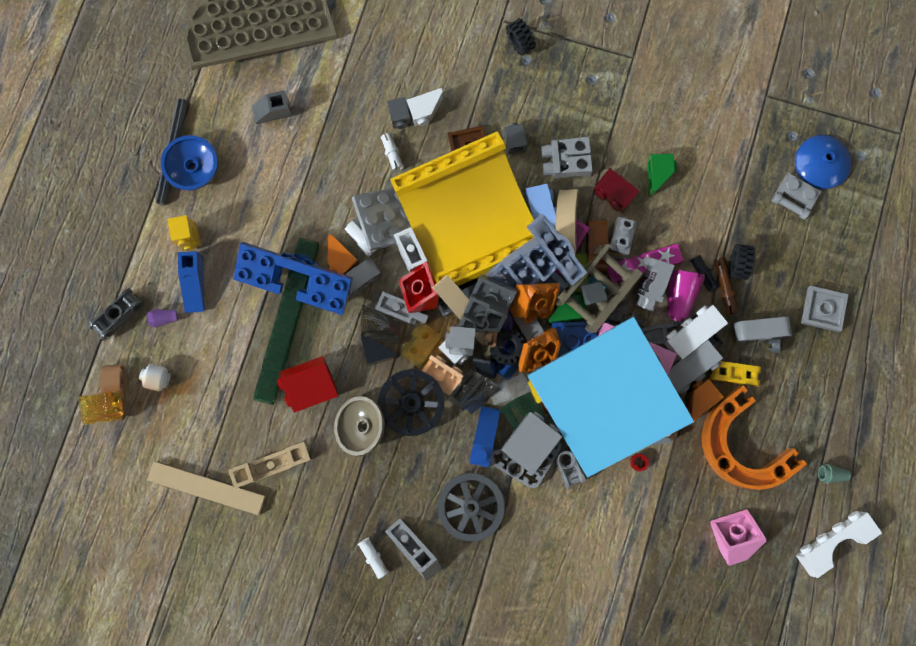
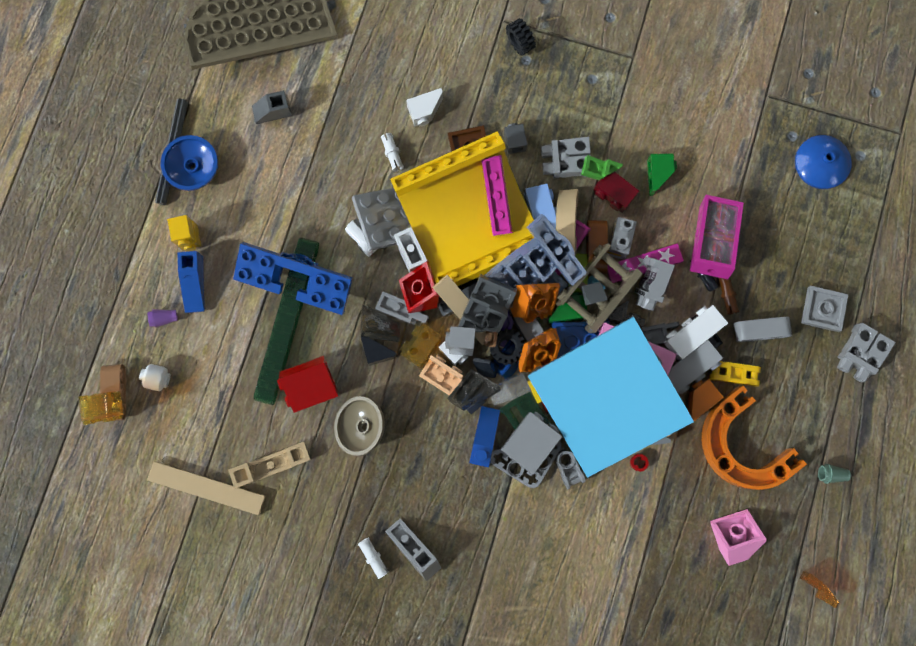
(106, 318): dark grey piece -> none
(339, 257): orange slope -> none
(363, 276): light grey beam -> none
(393, 380): black wheel -> none
(399, 113): dark grey brick -> none
(458, 533): dark grey wheel -> none
(497, 195): none -> dark pink tile
(598, 168): none -> bright green slope
(682, 293): dark pink cone -> none
(717, 237): none -> brick
(742, 261): black tyre -> none
(776, 345): dark grey hinge -> none
(798, 191): light grey plate -> none
(818, 556): white arch -> none
(823, 591): none -> clear orange slope
(864, 352): none -> light grey hips

